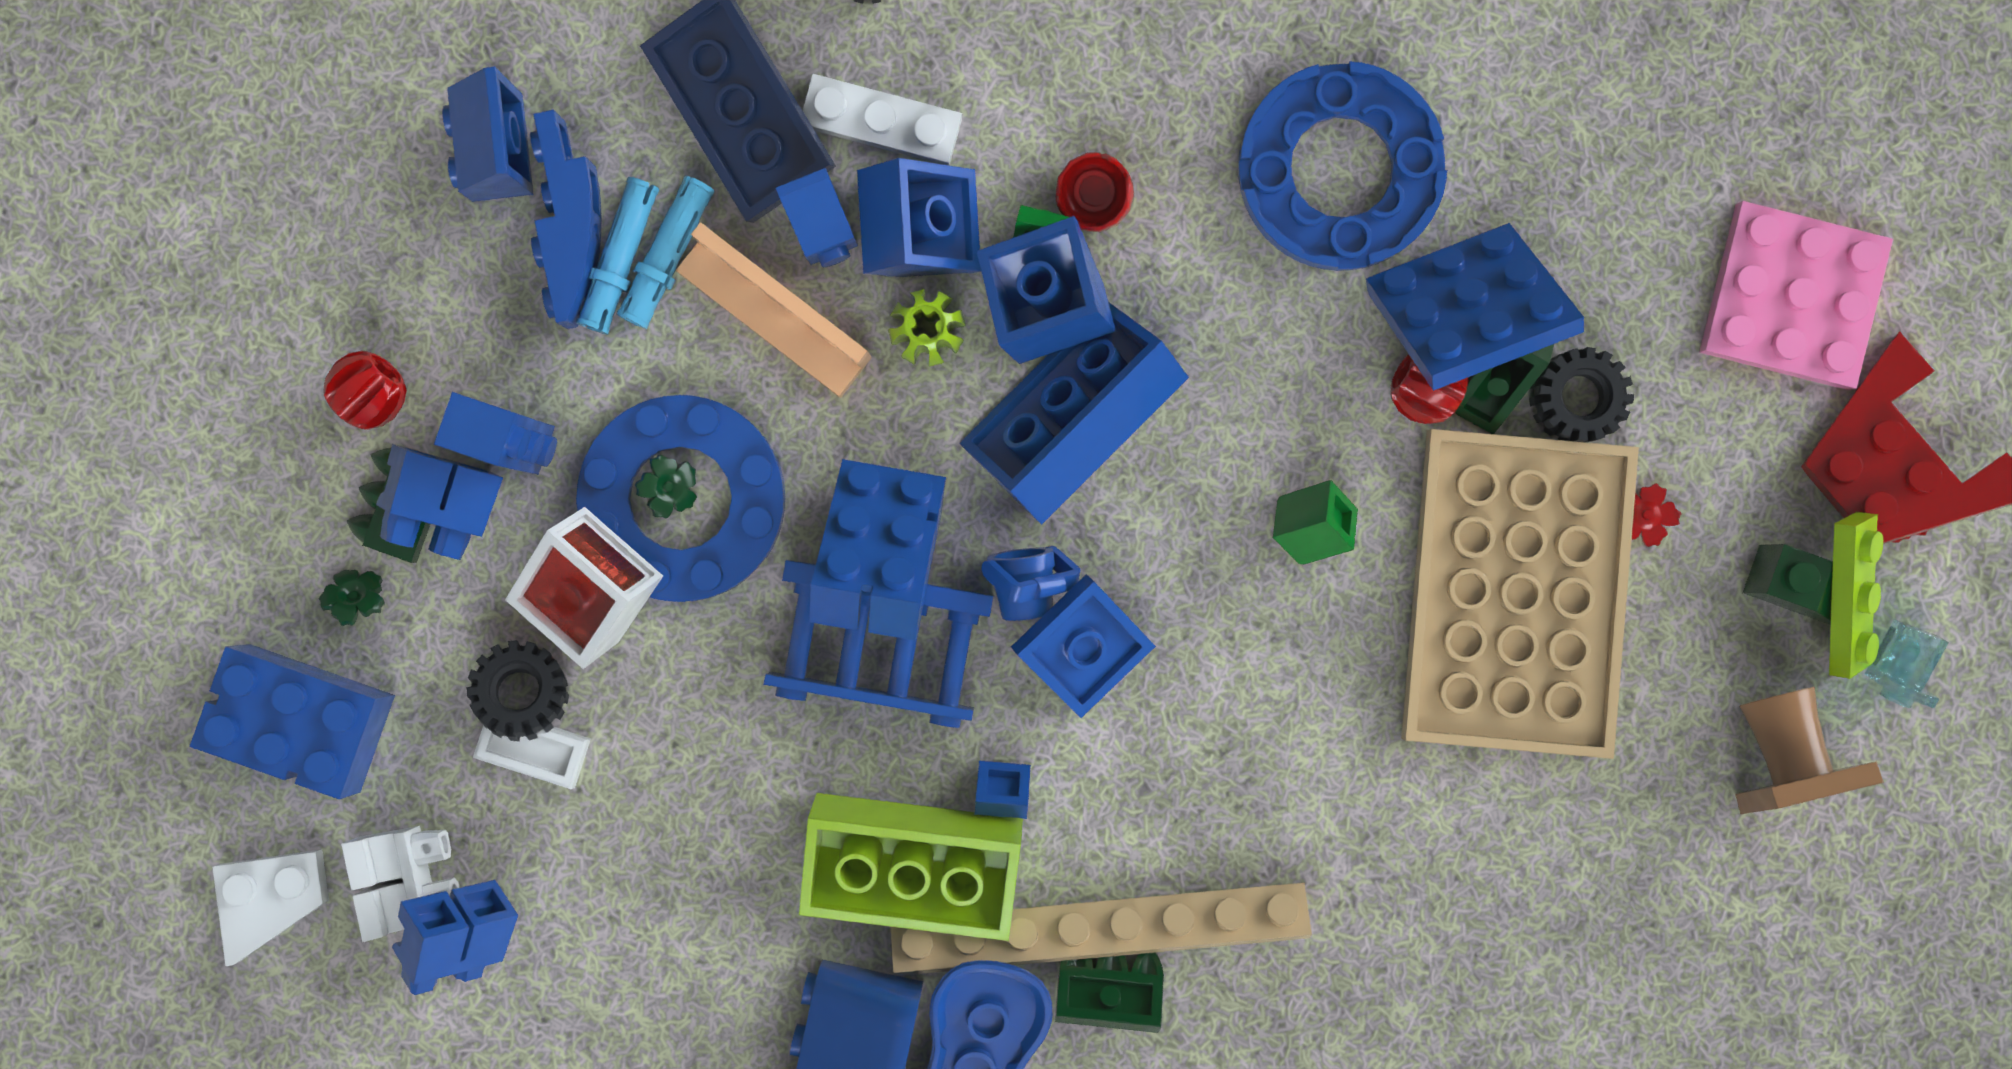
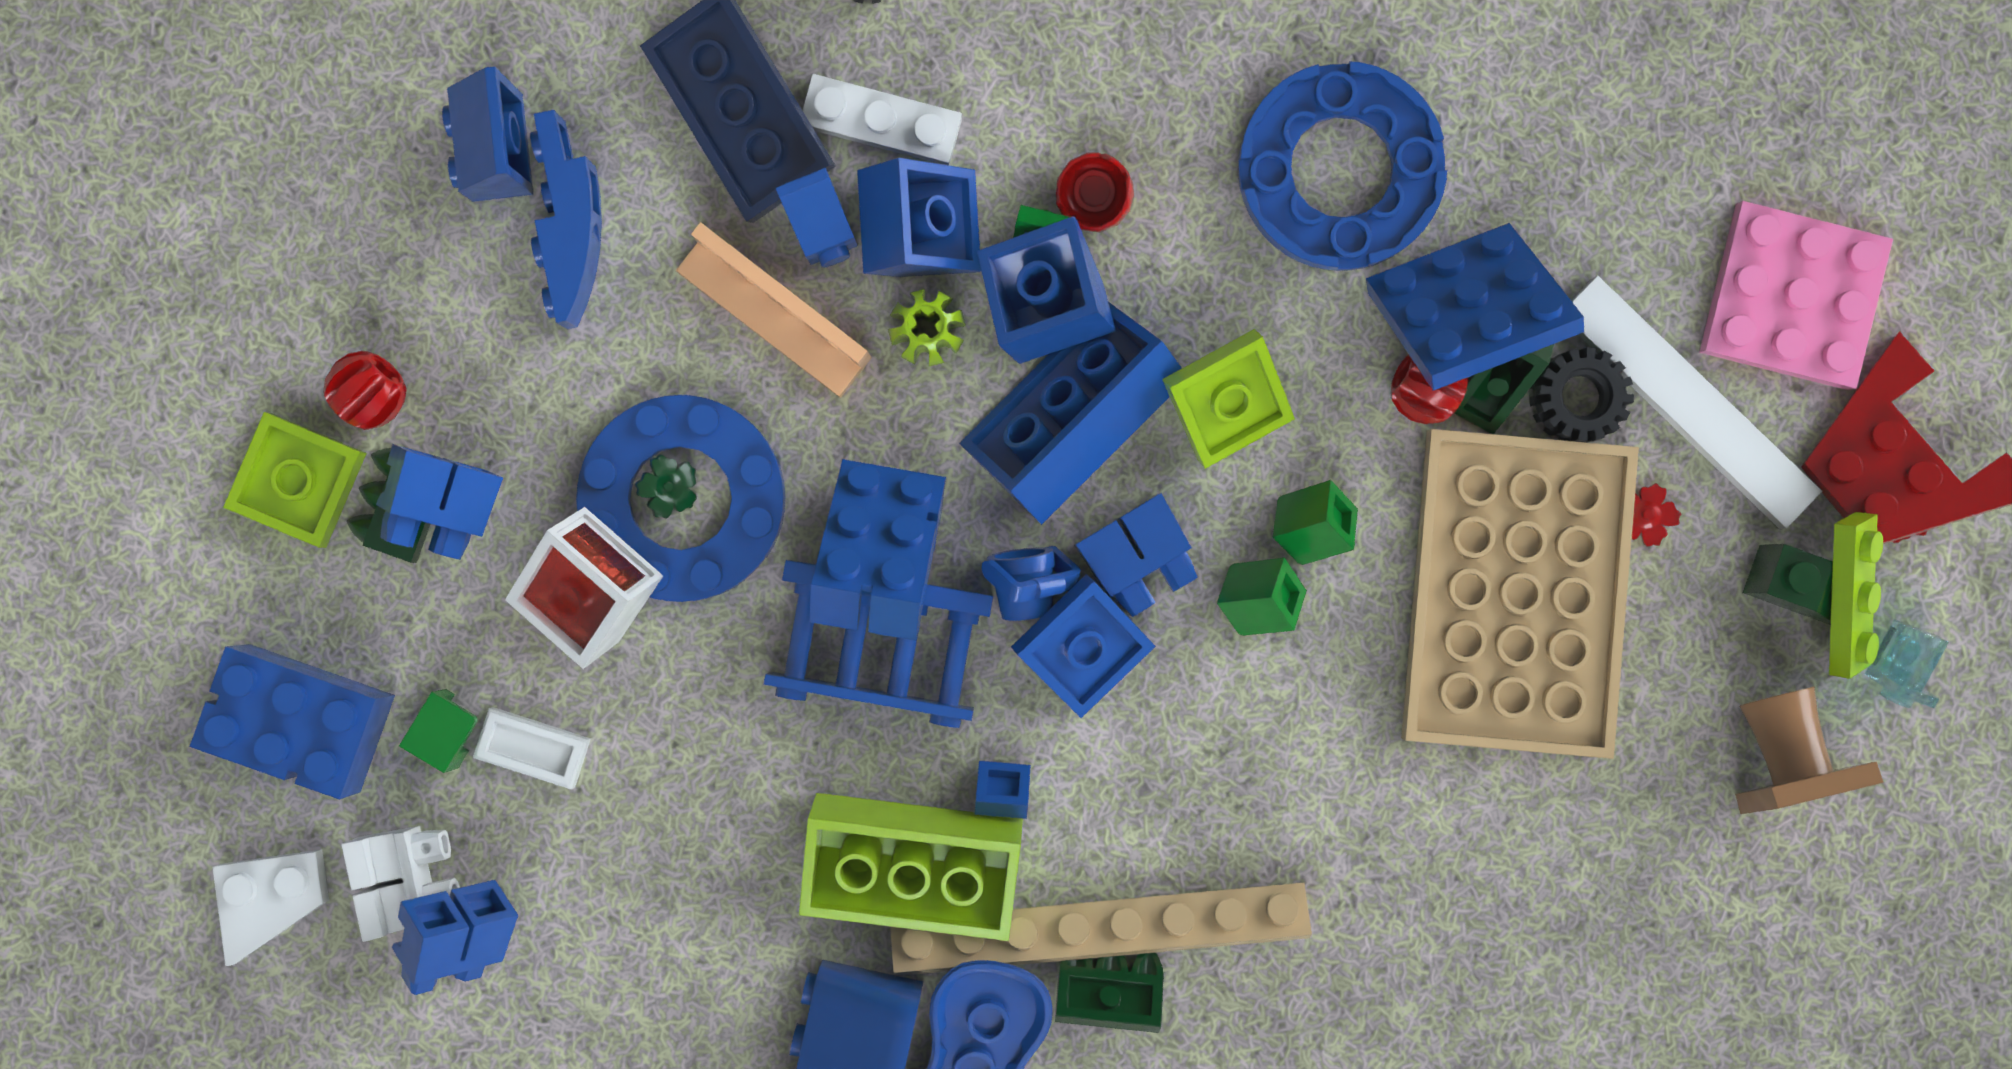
(294, 480): none -> lime plate
(352, 594): dark green plant -> none
(440, 732): none -> green panel
(496, 435): blue brick -> none
(500, 665): black tyre -> none
(617, 256): medium azure pin -> none
(661, 261): medium azure pin -> none
(1157, 540): none -> blue hips
(1229, 398): none -> lime plate
(1262, 597): none -> green panel
(1694, 406): none -> white tile

